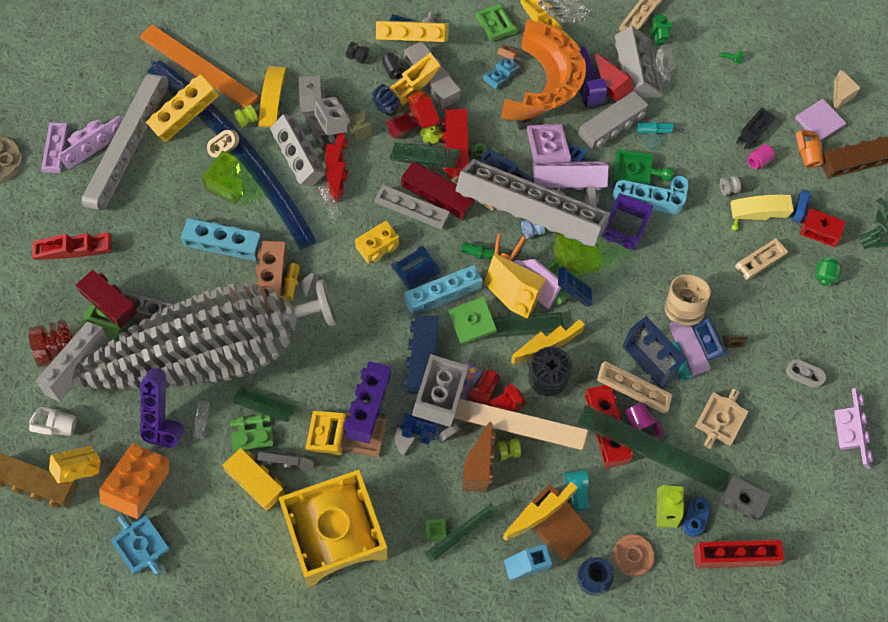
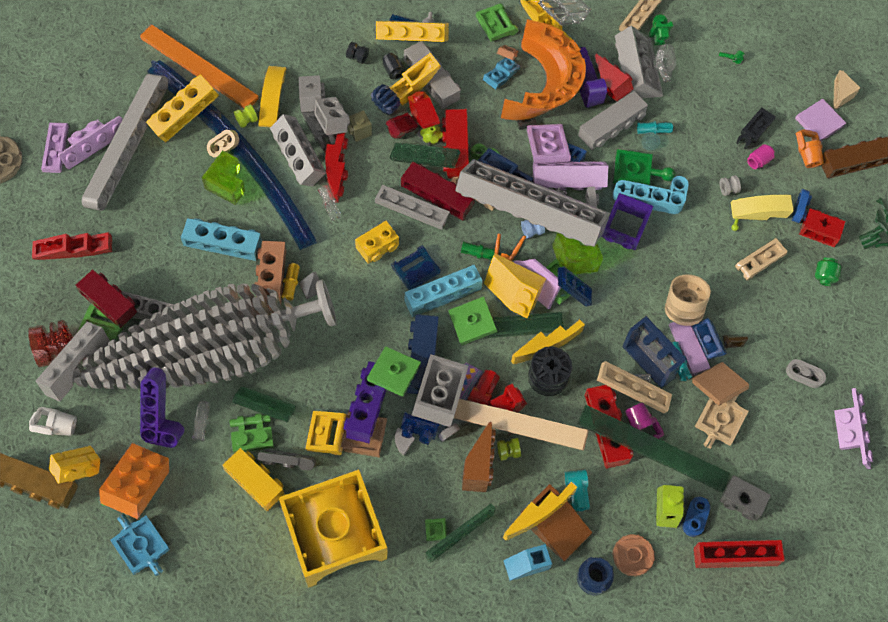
(394, 371): none -> bright green plate
(720, 383): none -> medium nougat tile

